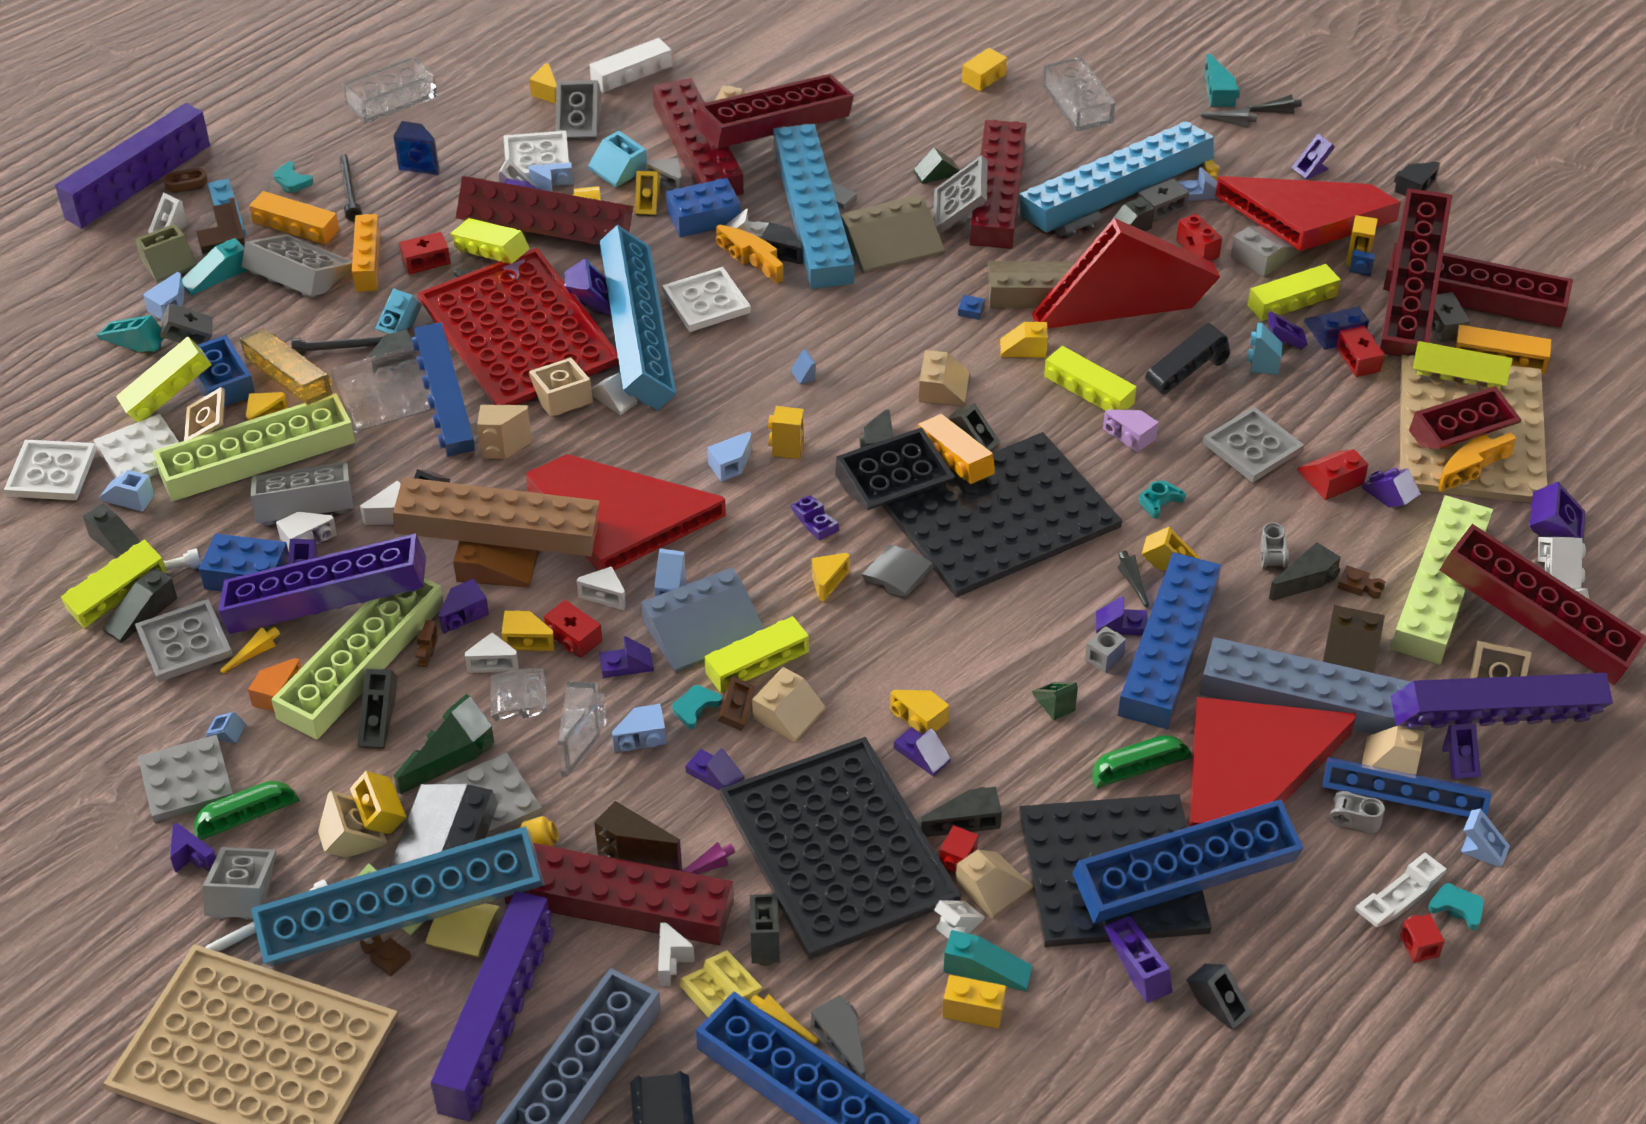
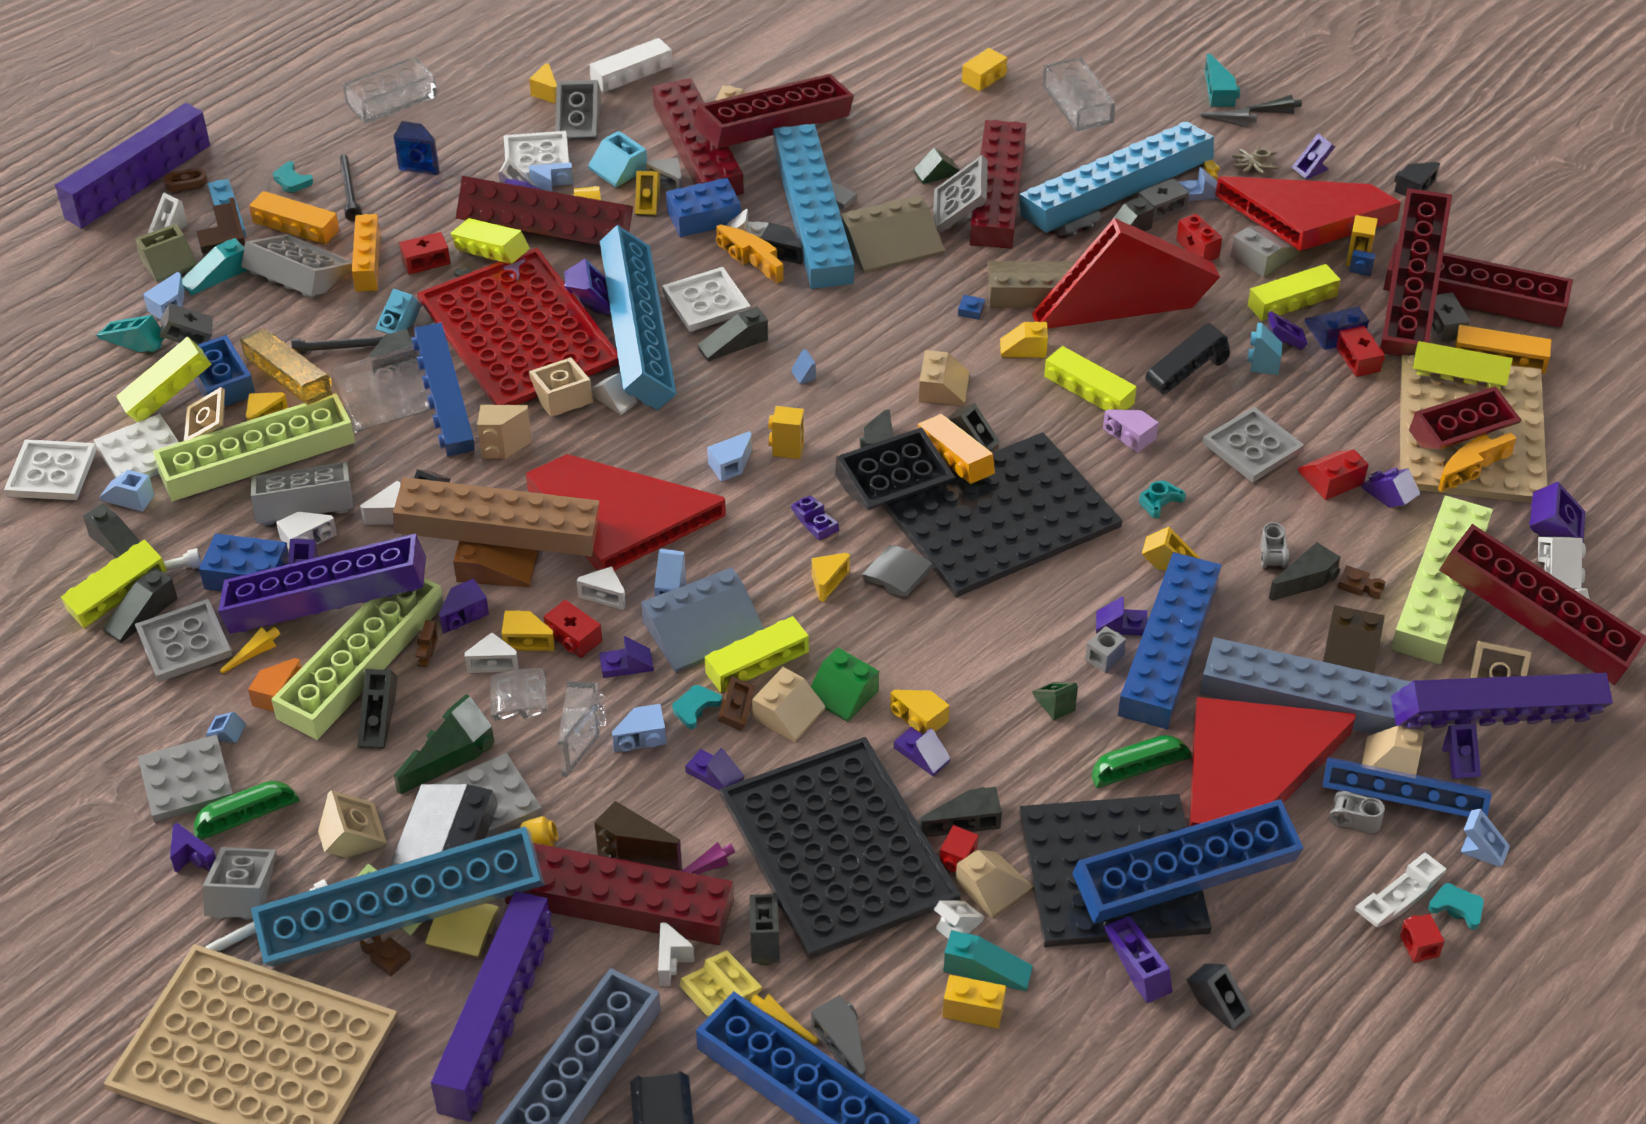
(378, 802): yellow brick -> none
(736, 334): none -> pearl dark grey slope
(845, 684): none -> green slope
(1130, 571): pearl dark grey piece -> none
(1259, 159): none -> dark tan animal

